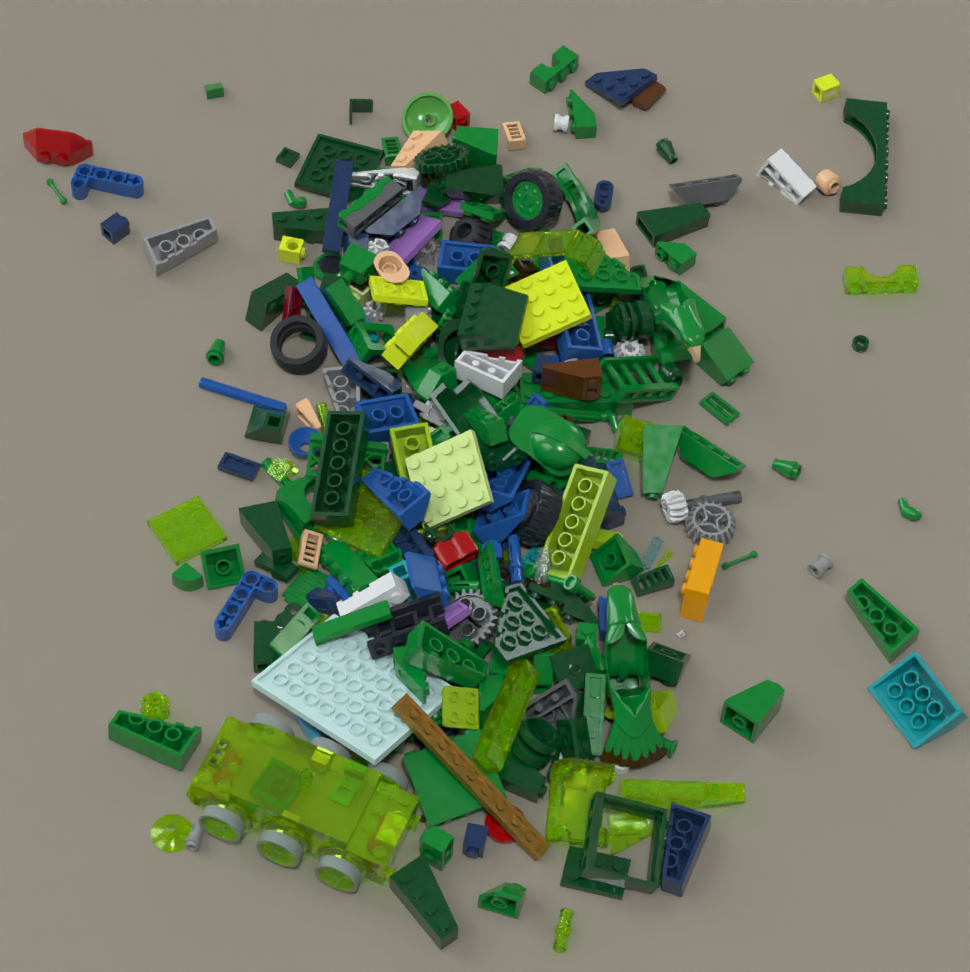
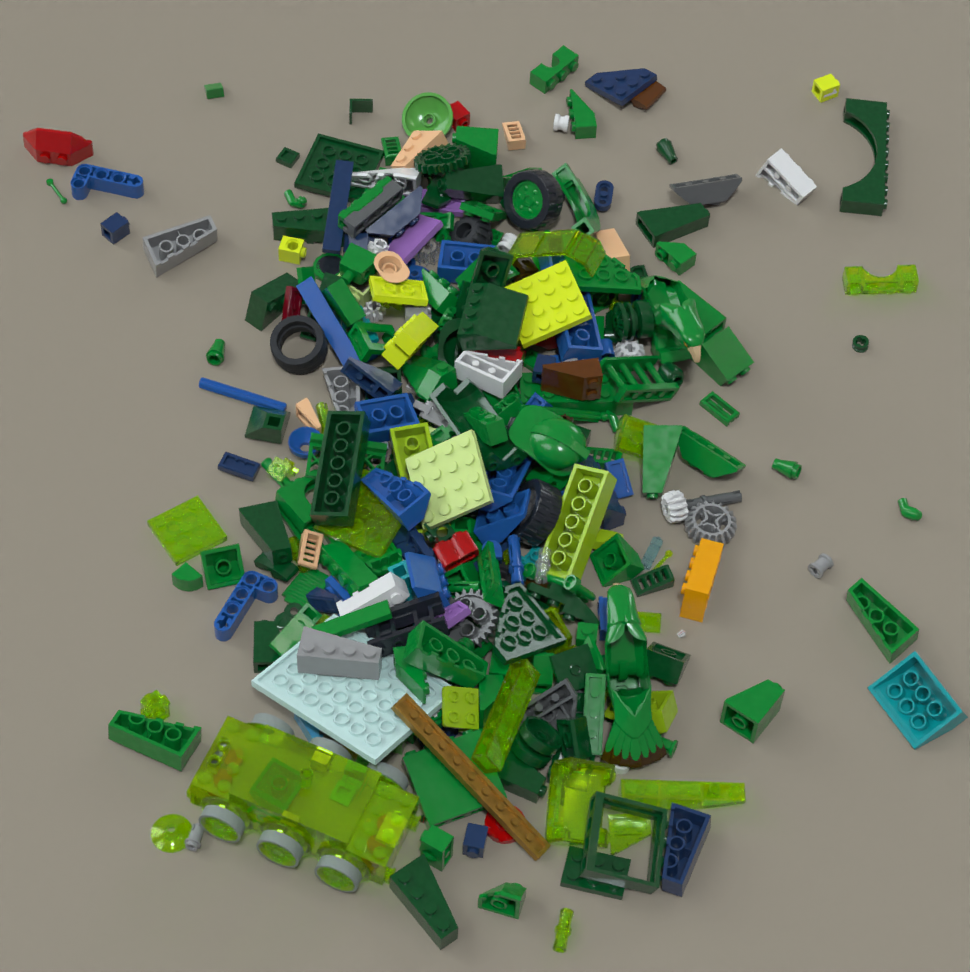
(337, 656): none -> light grey wedge
(448, 222): none -> green plate
(726, 565): green hinge -> none
(828, 182): light nougat head -> none

